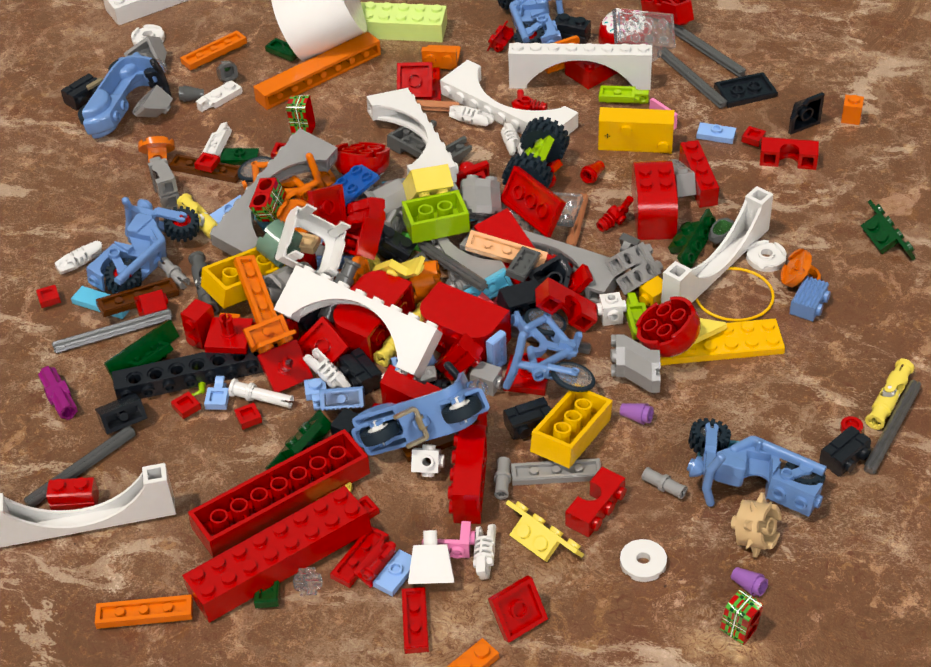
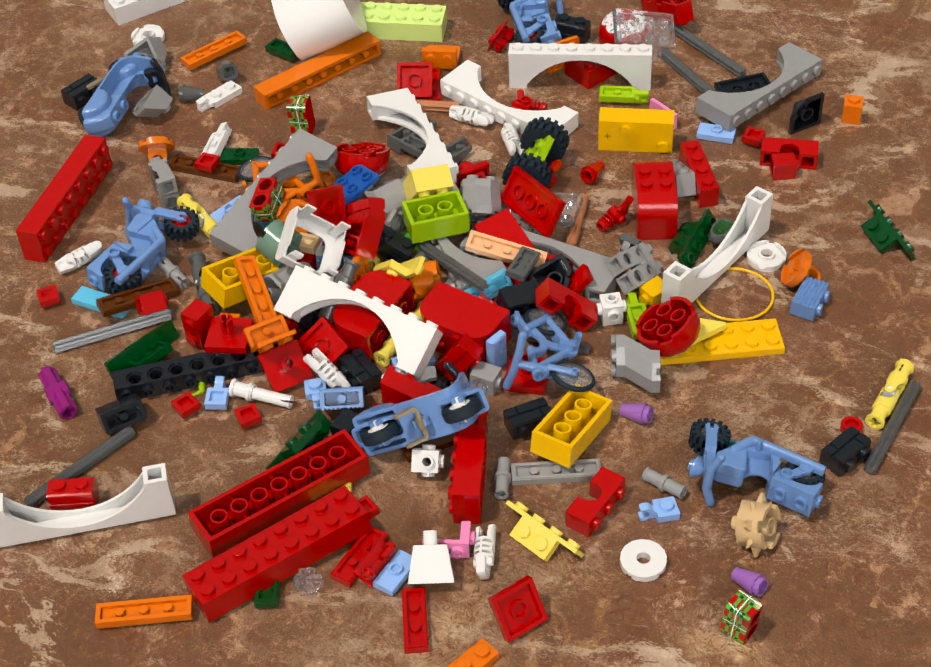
(64, 199): none -> red brick
(662, 509): none -> light blue plate
(732, 109): none -> light grey arch
(783, 166): none -> red brick

